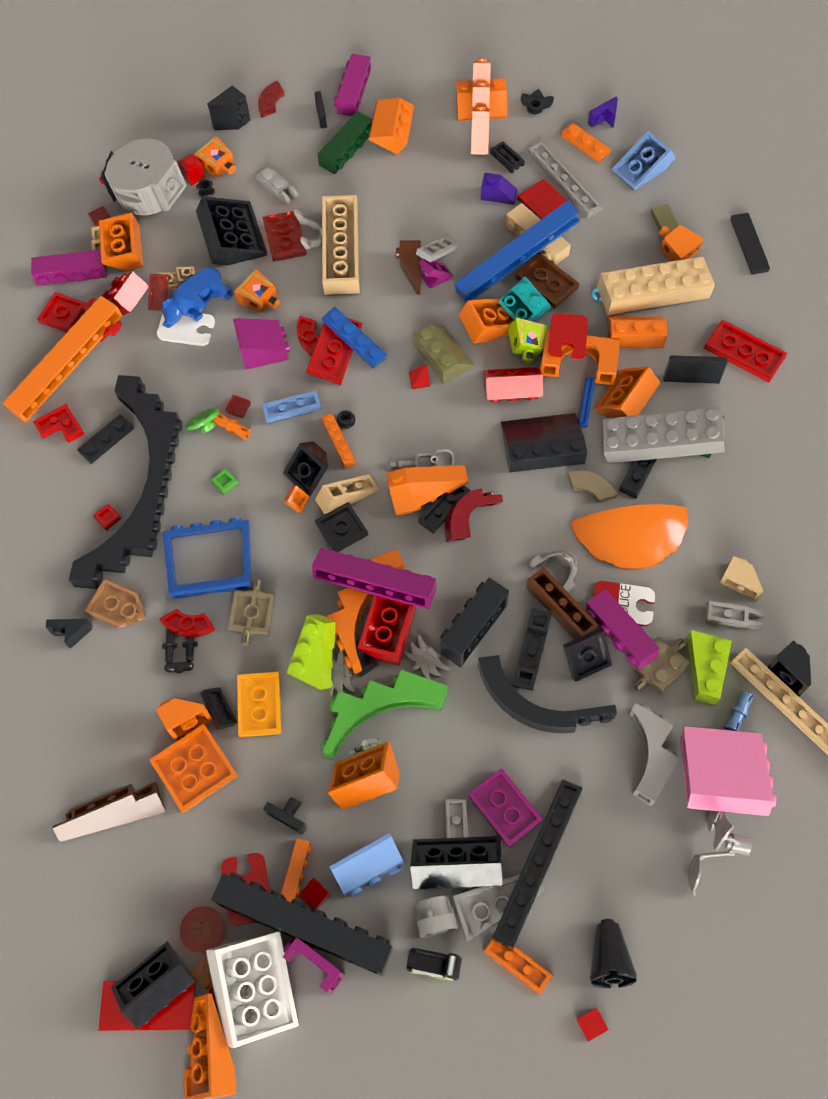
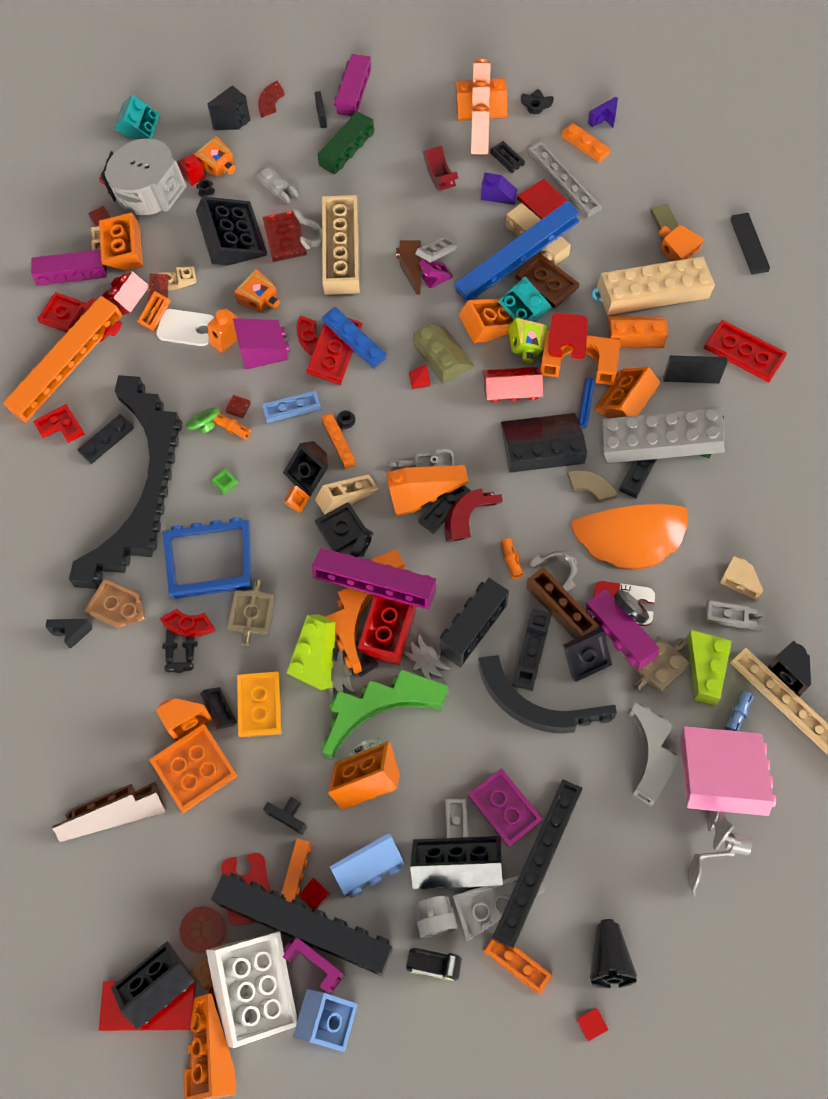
(107, 517): red tile -> none
(136, 119): none -> teal slope
(157, 309): none -> orange tile
(193, 296): blue animal -> none
(222, 330): none -> orange torso
(325, 1020): none -> medium blue slope
(362, 543): none -> black tile
(391, 124): orange slope -> none
(438, 169): none -> dark red arch
(511, 558): none -> orange pin
(631, 606): none -> black tile
(644, 161): medium blue slope -> none

